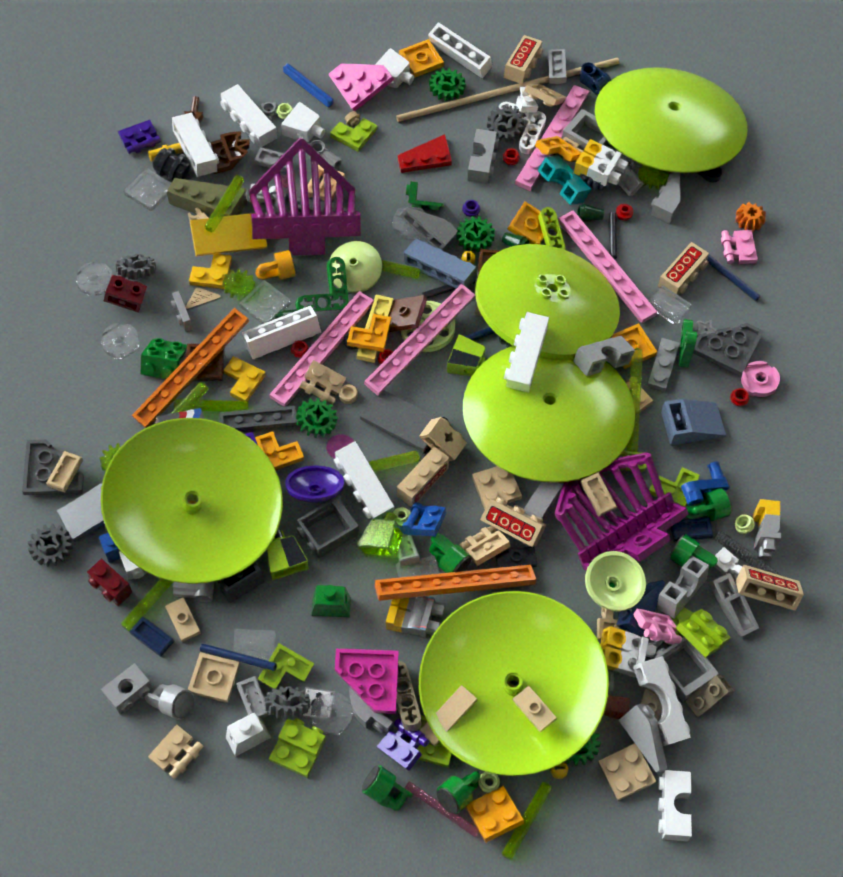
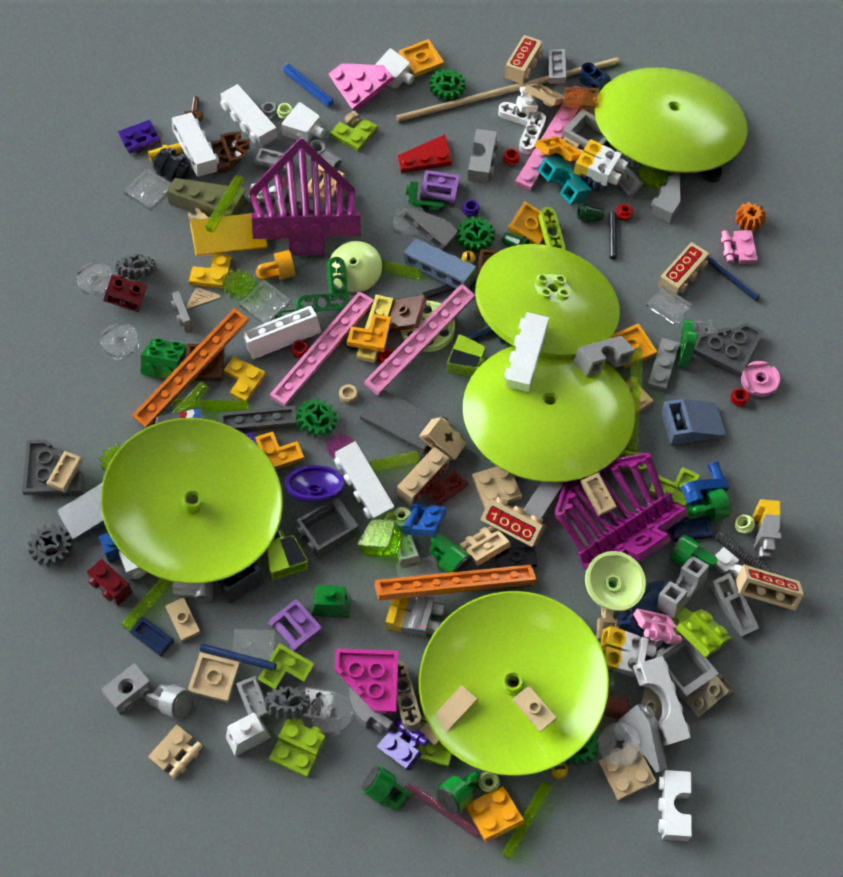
(300, 620): none -> medium lavender plate
(325, 378): tan plate -> none
(440, 182): none -> medium lavender plate
(446, 488): none -> clear red slope
(460, 50): white brick -> none
(506, 121): dark grey gear -> none
(581, 98): none -> clear orange plate
(607, 266): bright pink plate -> none
(608, 739): none -> clear plate

